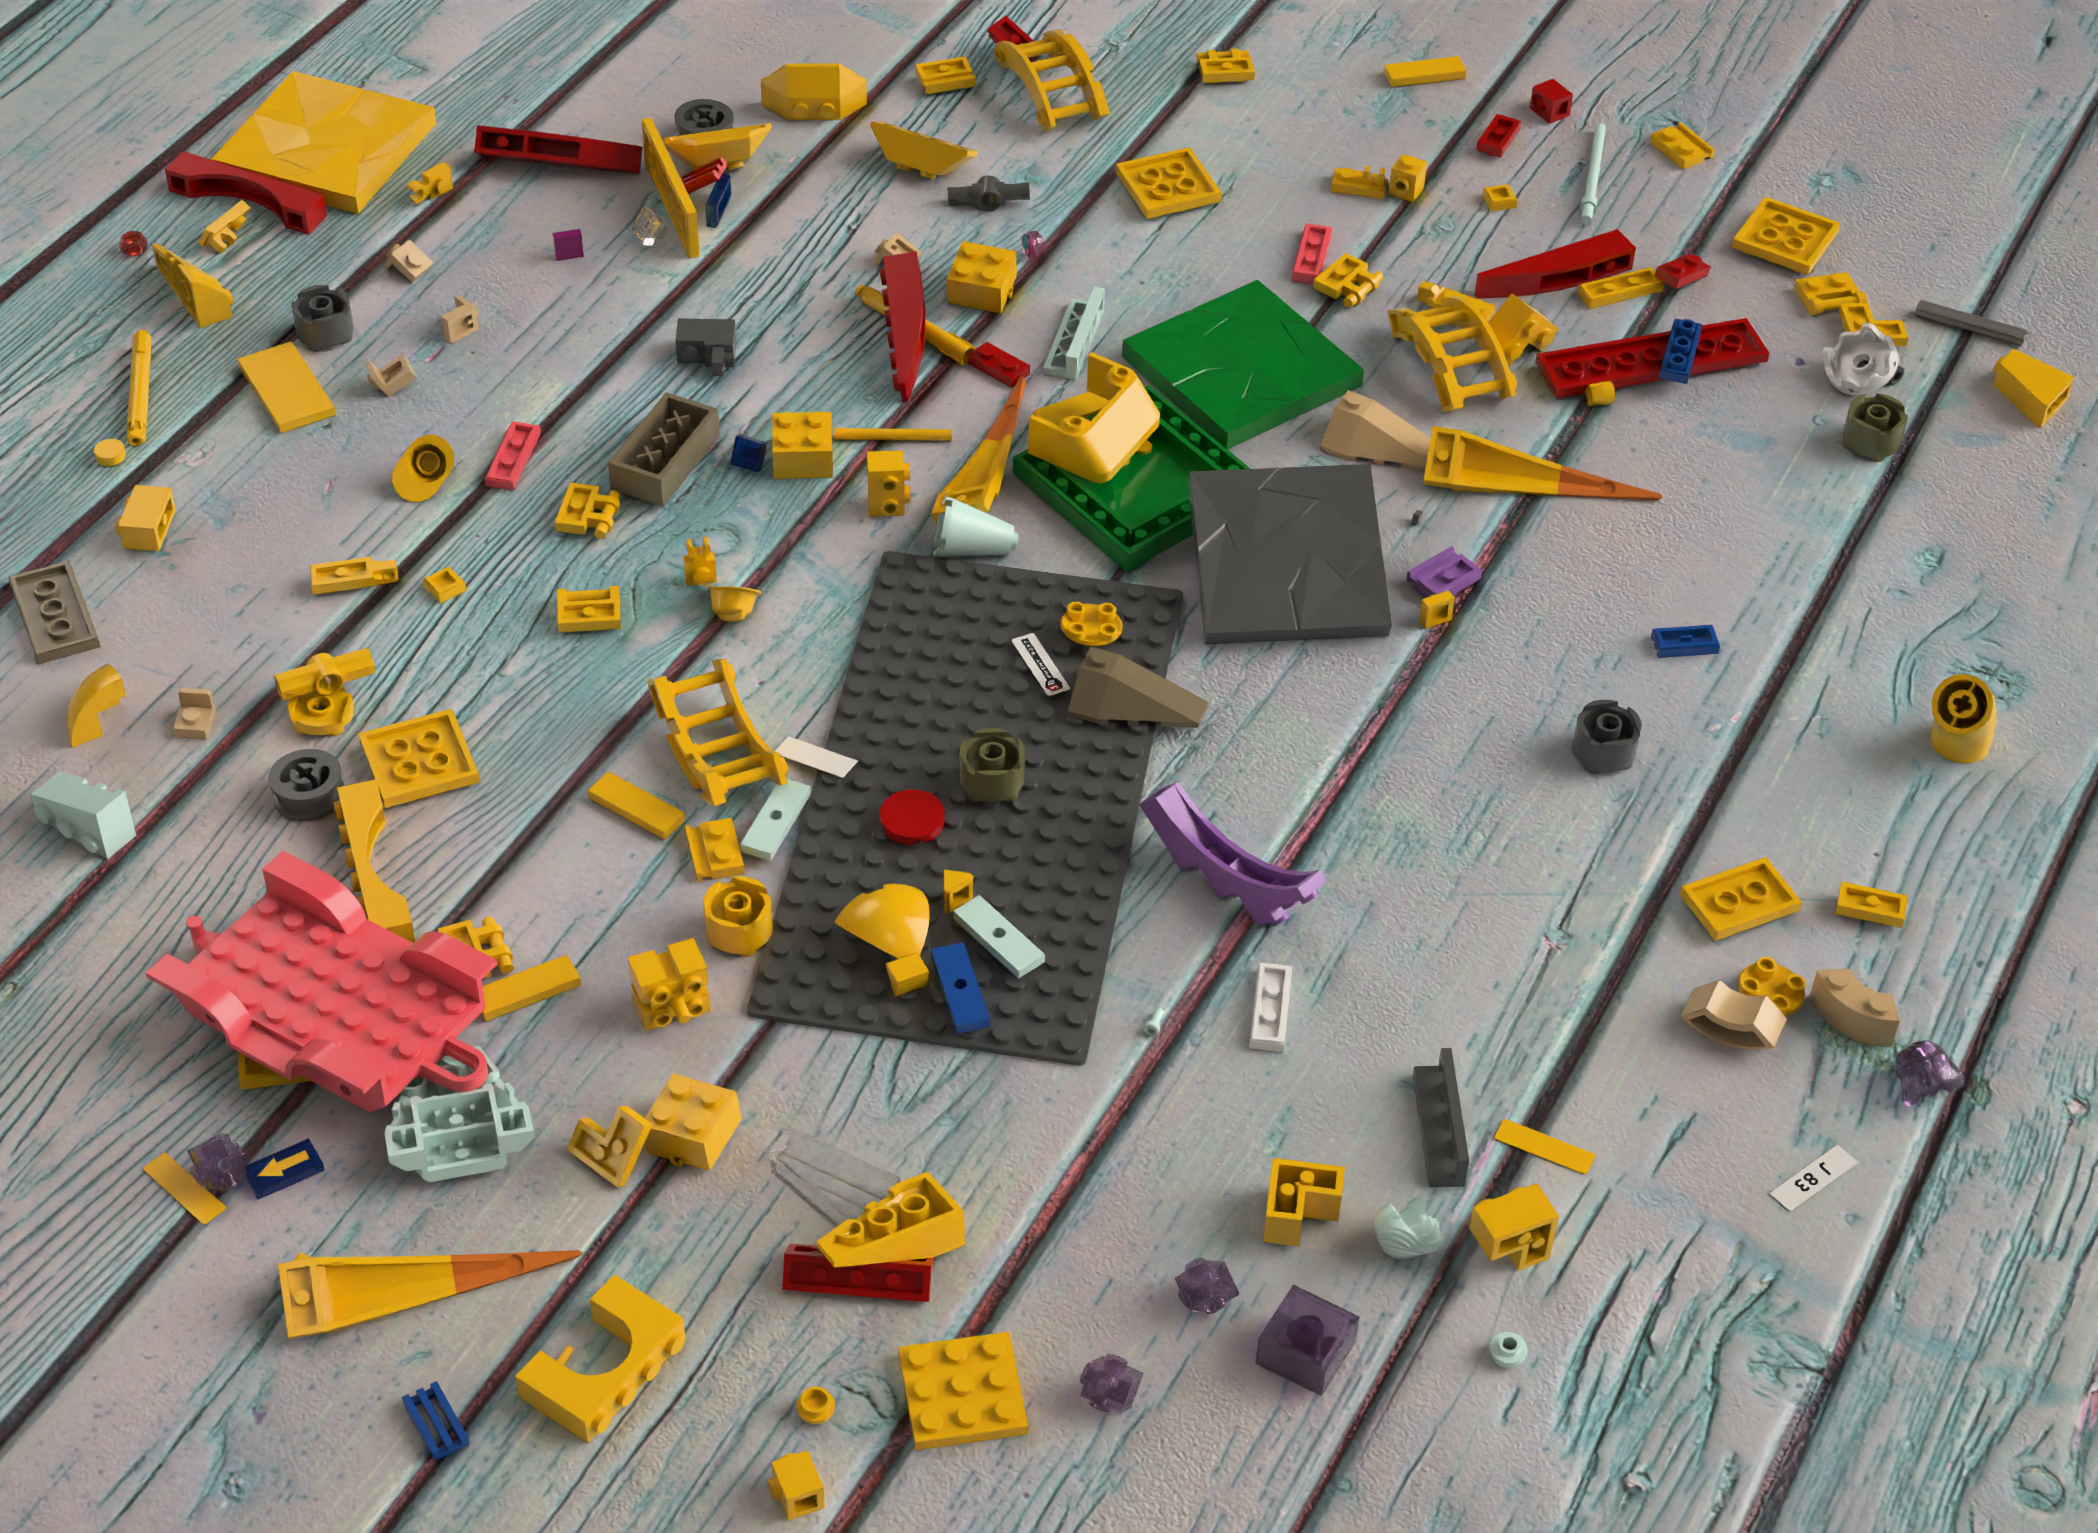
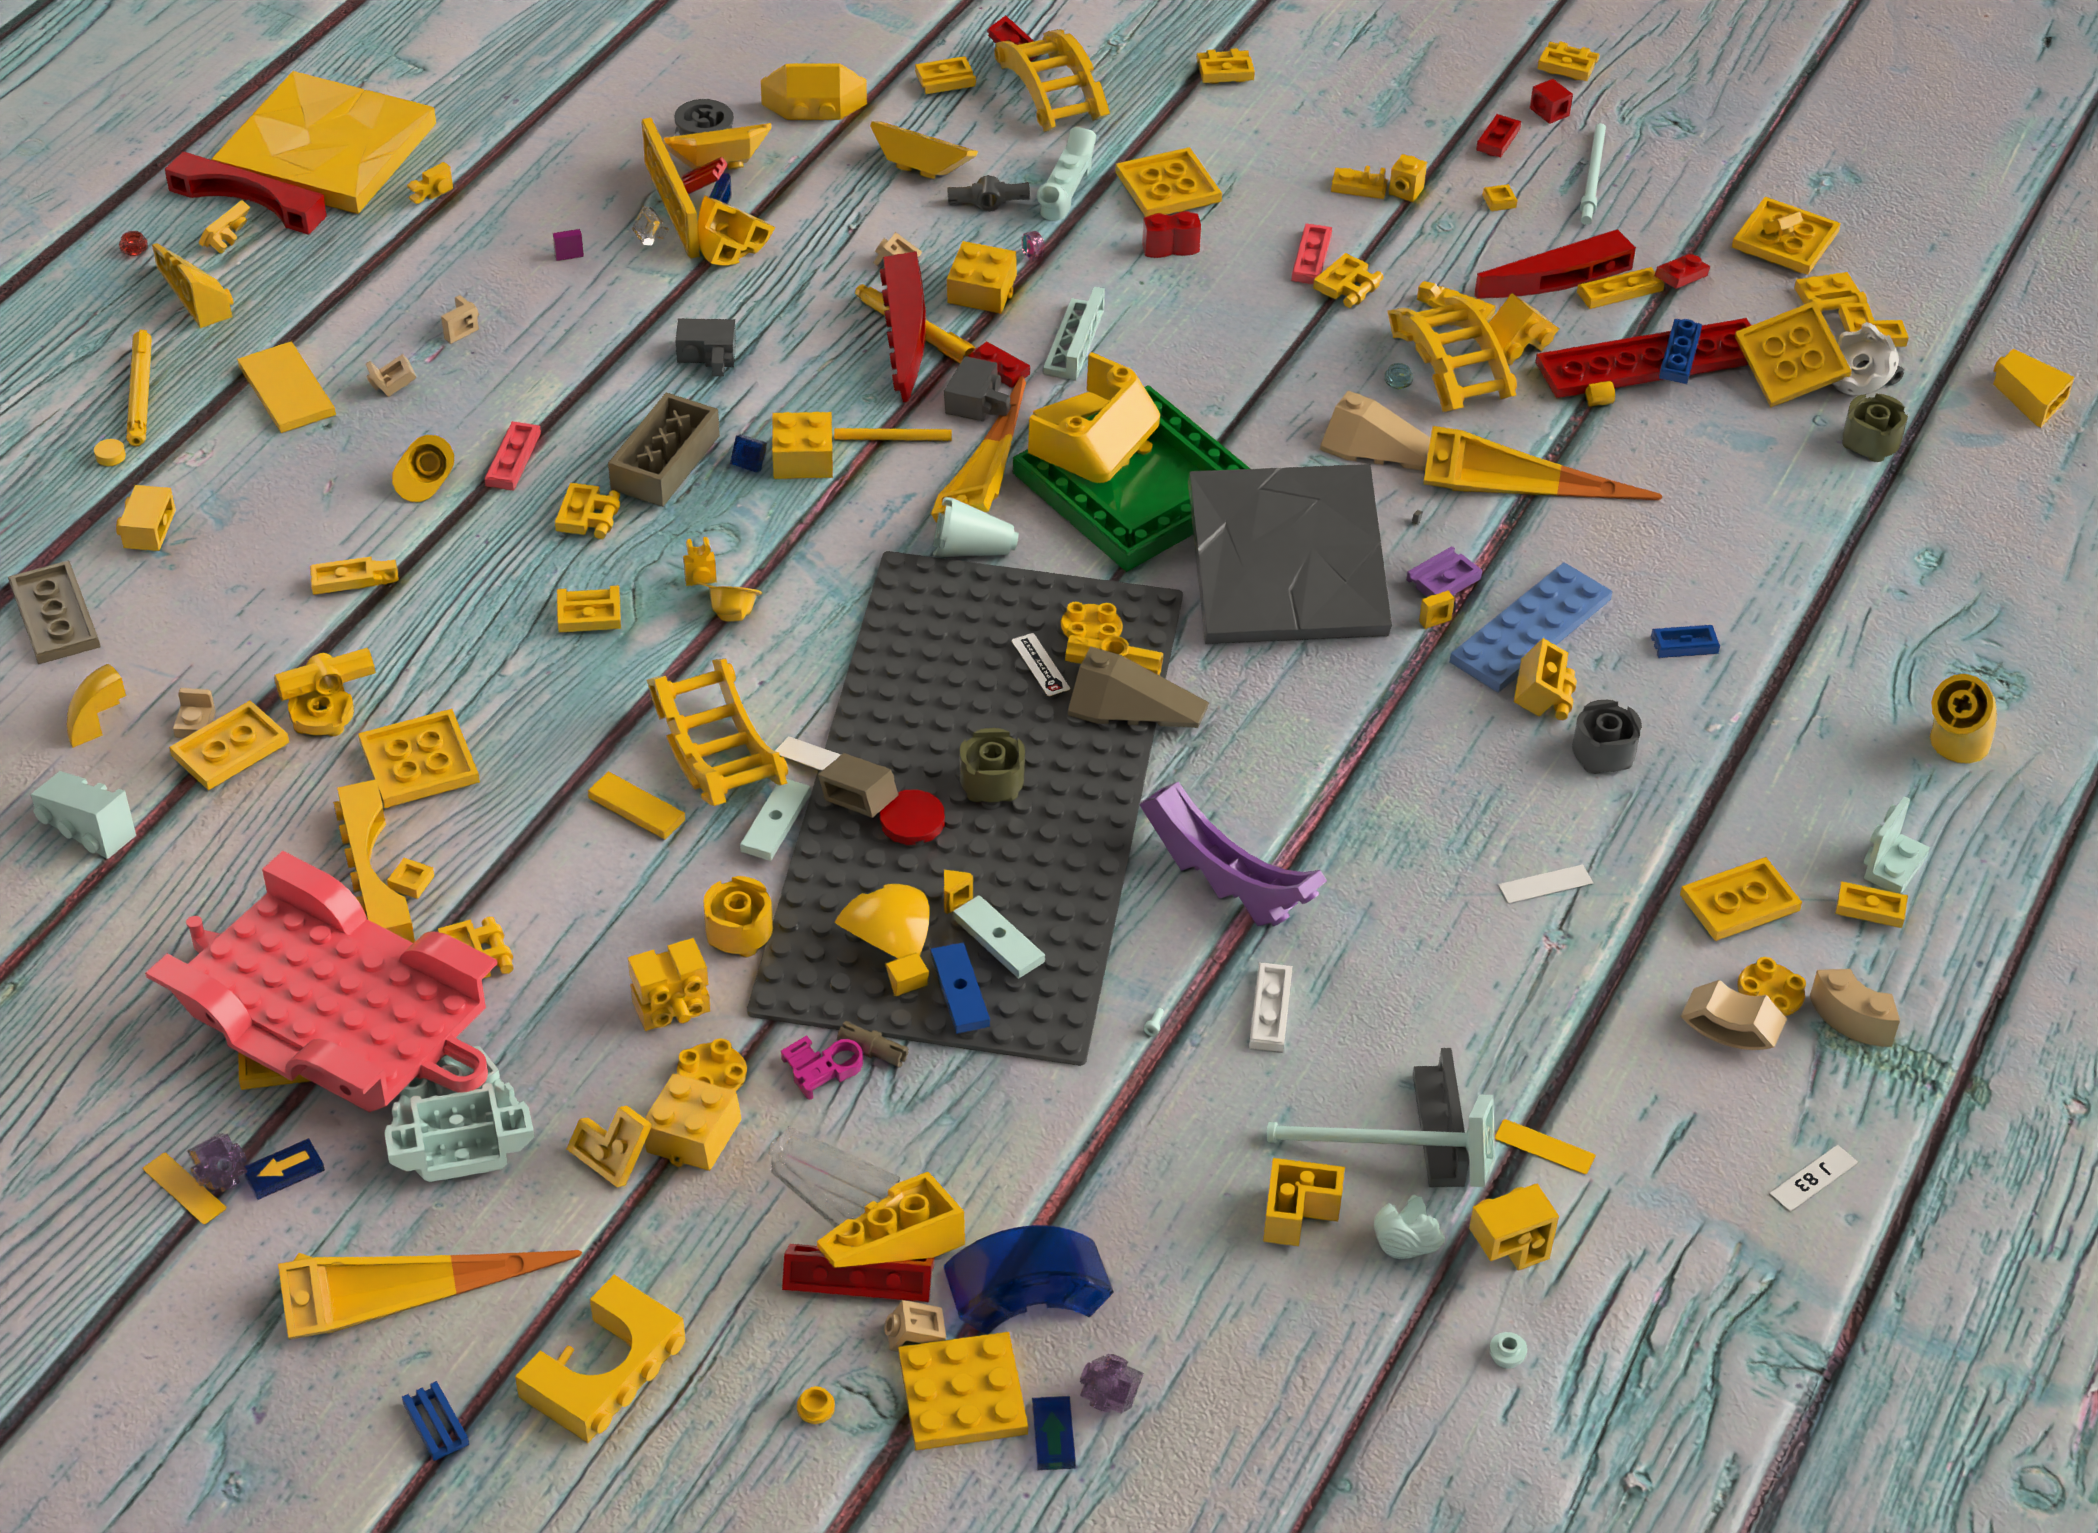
(229, 745): none -> yellow plate
(305, 784): dark grey wheel -> none
(322, 317): dark grey brick -> none
(408, 260): tan bracket -> none
(410, 878): none -> yellow plate
(444, 584): yellow tile -> none
(529, 987): yellow tile -> none
(557, 149): red slope -> none
(714, 849): yellow plate -> none
(714, 1064): none -> yellow dish
(729, 233): none -> yellow brick
(796, 1485): yellow brick -> none
(816, 1071): none -> dark pink piece
(858, 785): none -> dark tan brick
(874, 1044): none -> dark tan pin
(886, 483): yellow brick -> none
(914, 1323): none -> tan bracket
(974, 391): none -> dark grey hinge
(1024, 1269): none -> clear blue panel
(1053, 1433): none -> clear blue tile
(1071, 167): none -> light aqua plate
(1078, 647): none -> yellow piece
(1171, 234): none -> red brick
(1206, 1286): clear purple brick -> none
(1242, 363): green tile -> none
(1307, 1340): clear purple brick -> none
(1398, 376): none -> clear light blue plate
(1425, 71): yellow tile -> none
(1477, 1139): none -> light aqua tile
(1545, 611): none -> medium blue plate
(1545, 680): none -> yellow brick
(1545, 883): none -> white sticker
(1568, 61): none -> yellow plate
(1682, 145): yellow plate -> none
(1783, 225): none -> yellow plate
(1793, 354): none -> yellow plate
(1893, 856): none -> light aqua bracket
(1924, 1070): clear purple hair -> none
(1971, 322): light grey axle -> none

